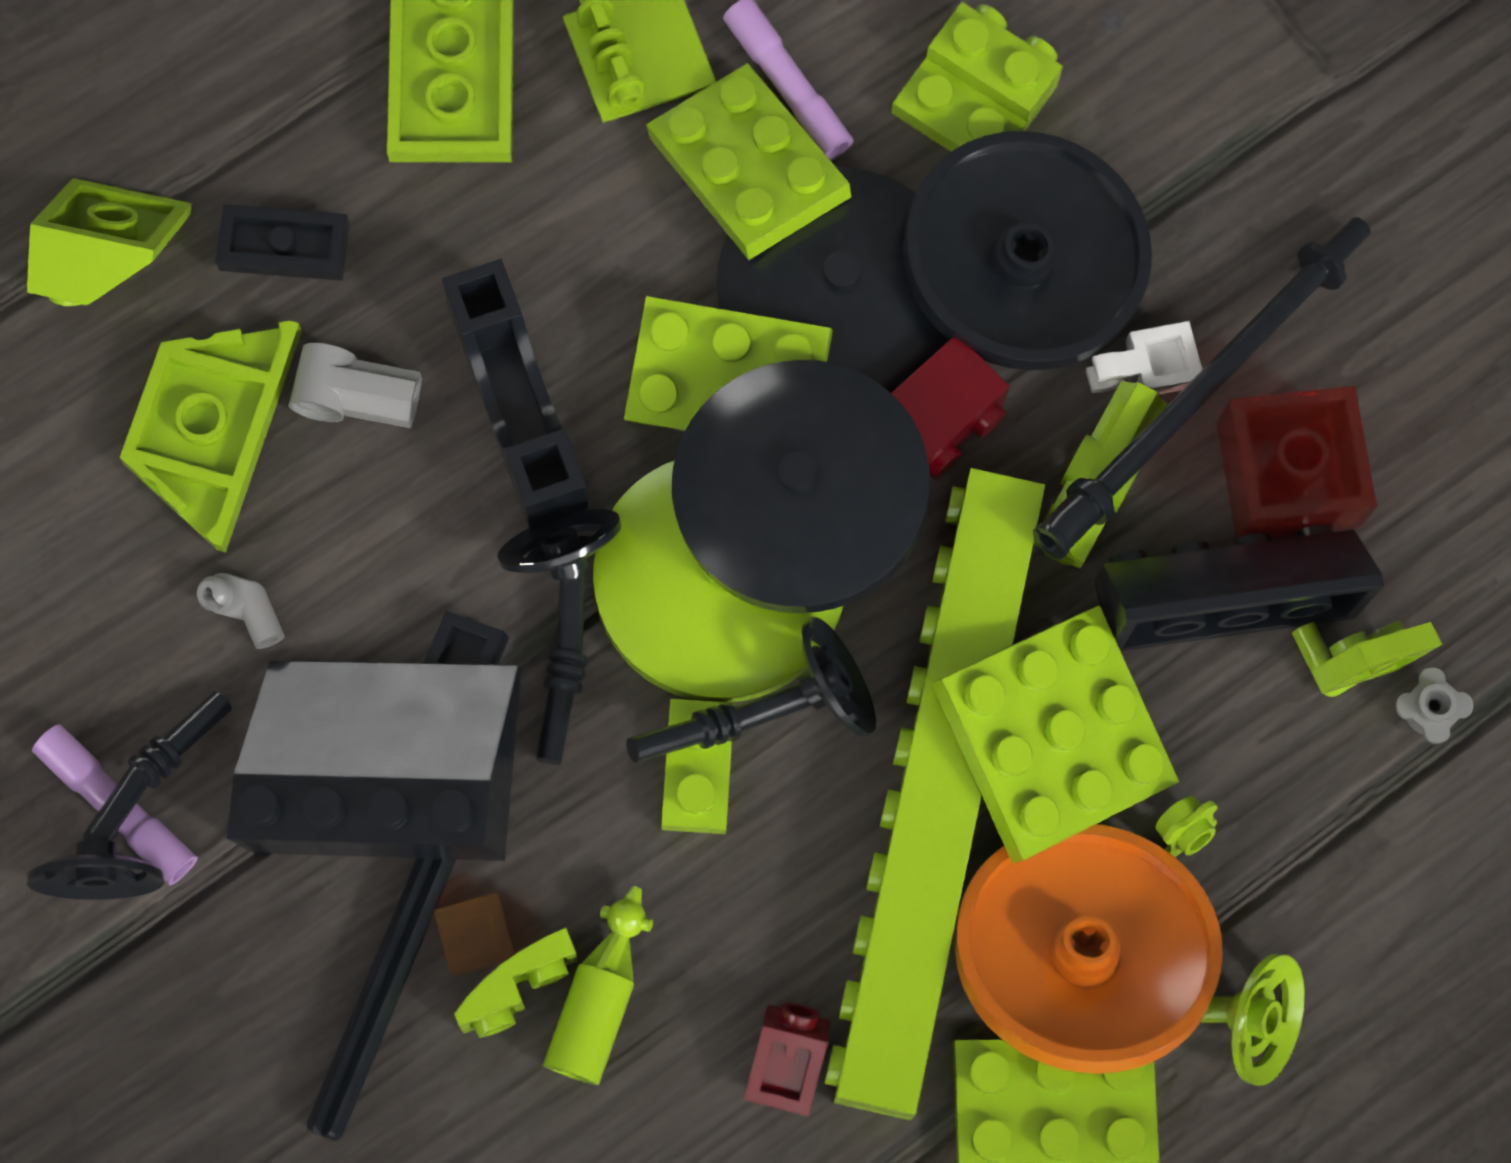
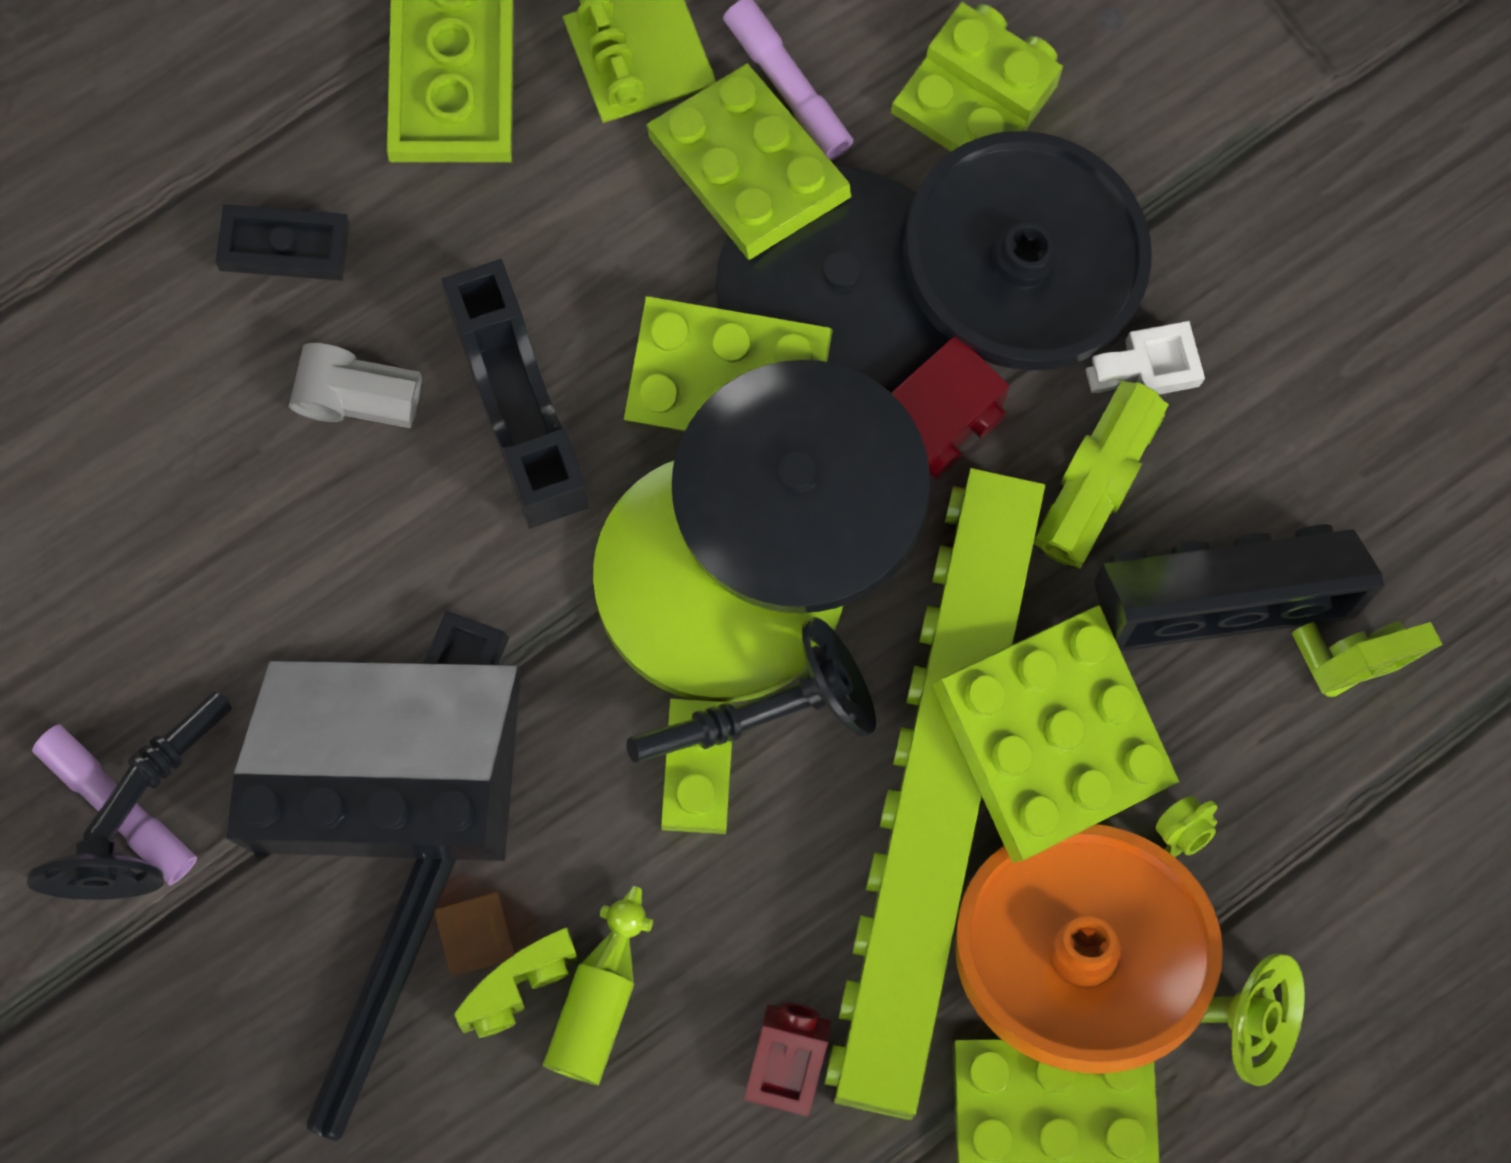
(97, 239): lime slope -> none
(208, 421): lime wing -> none
(244, 601): light grey arm -> none
(564, 554): black dish -> none
(1092, 499): black bar -> none
(1296, 462): clear red brick -> none
(1433, 724): light grey plate -> none

